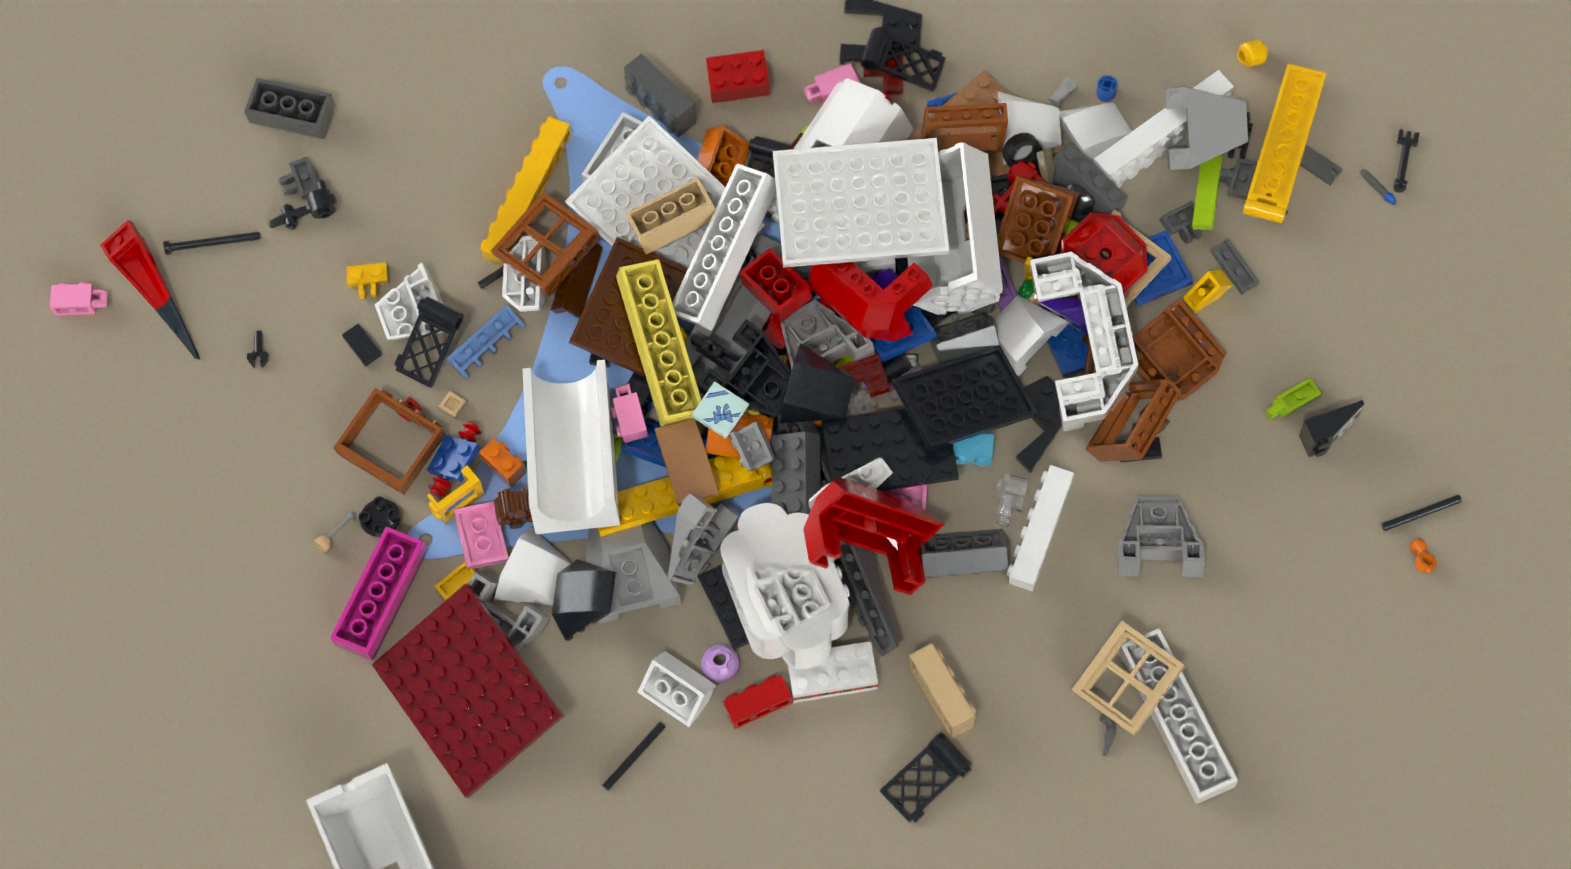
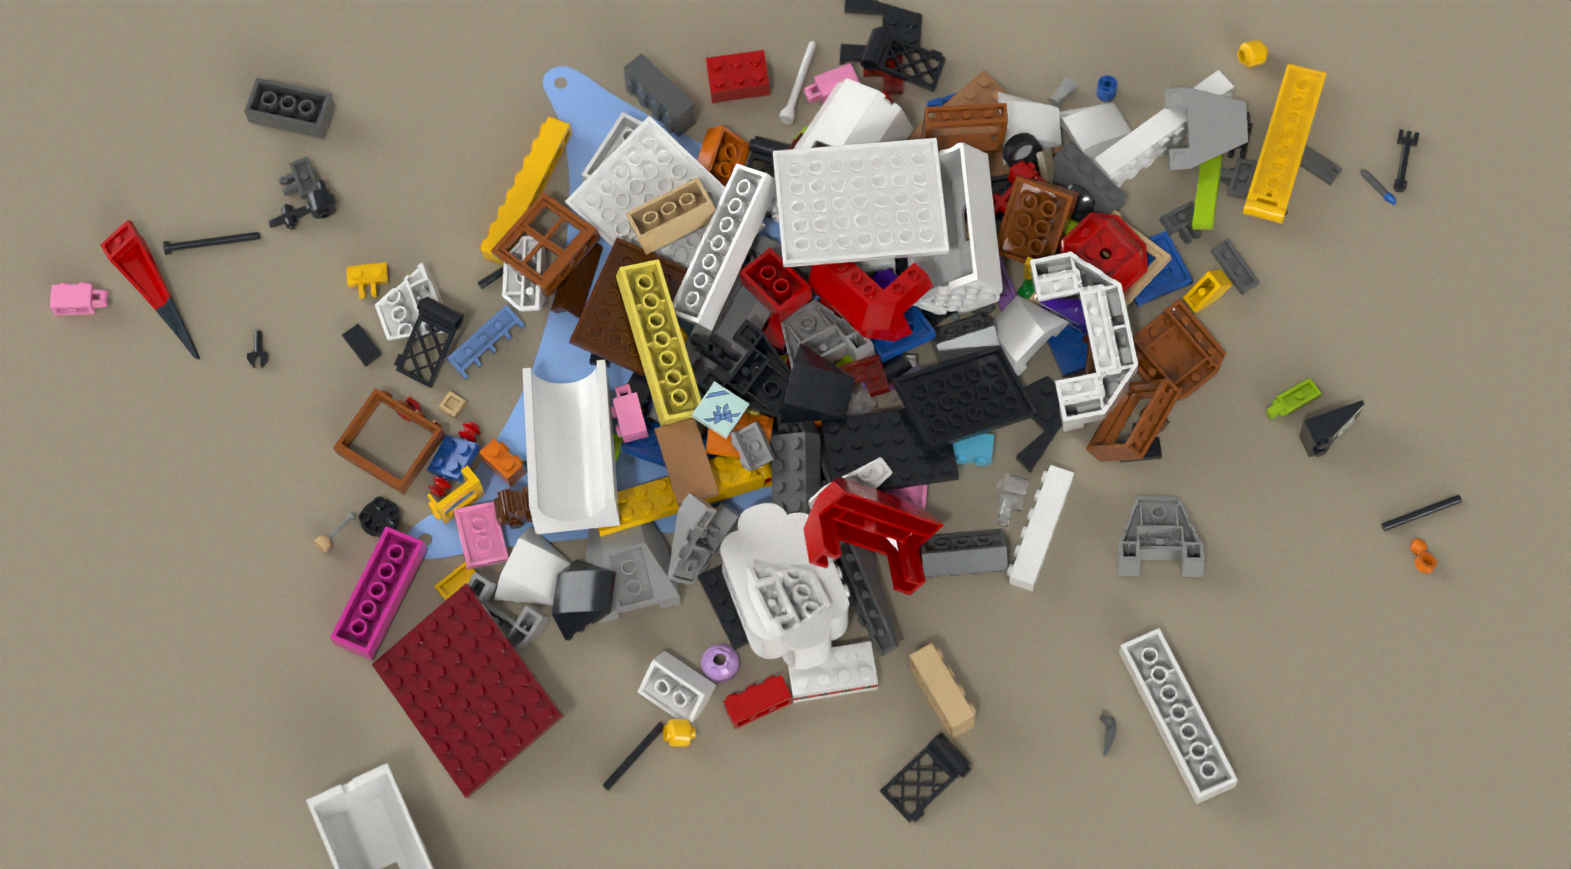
(678, 732): none -> yellow head
(787, 114): none -> white piece
(1104, 660): tan window -> none

